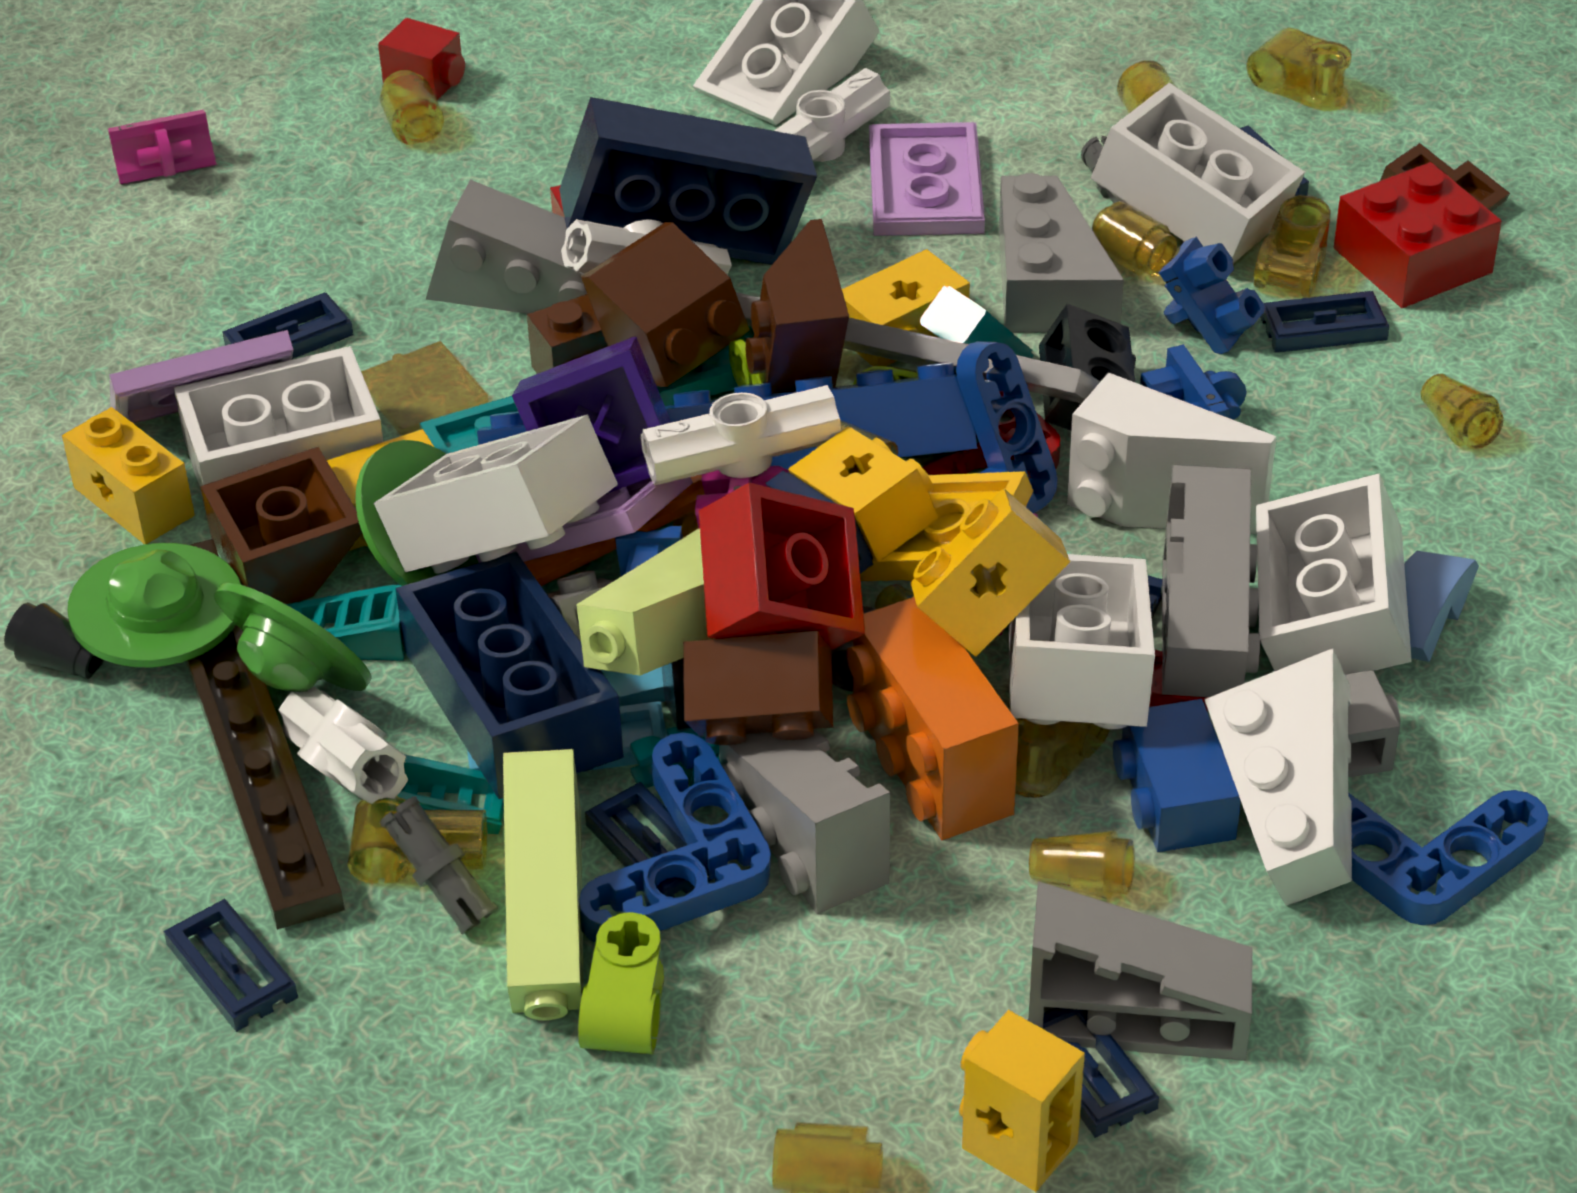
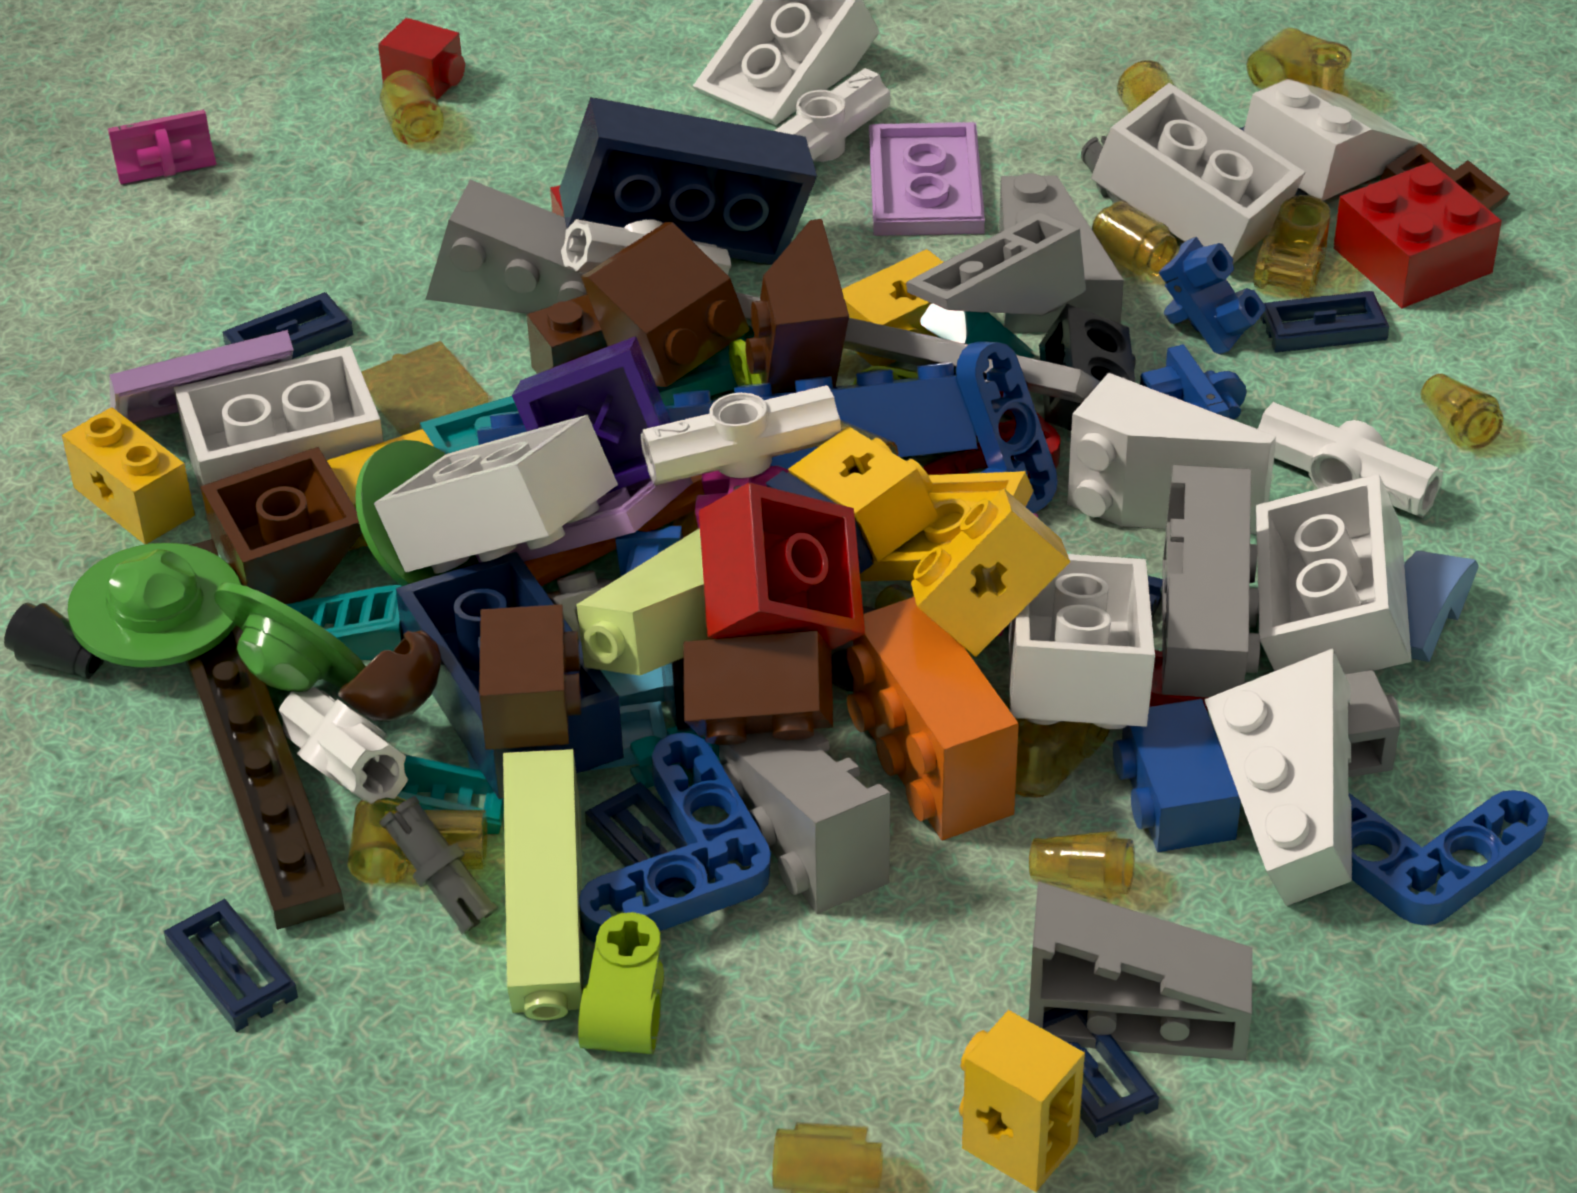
(396, 680): none -> reddish brown hair
(526, 676): none -> reddish brown brick
(1015, 272): none -> light grey slope
(1325, 136): none -> white slope
(1350, 453): none -> white piece

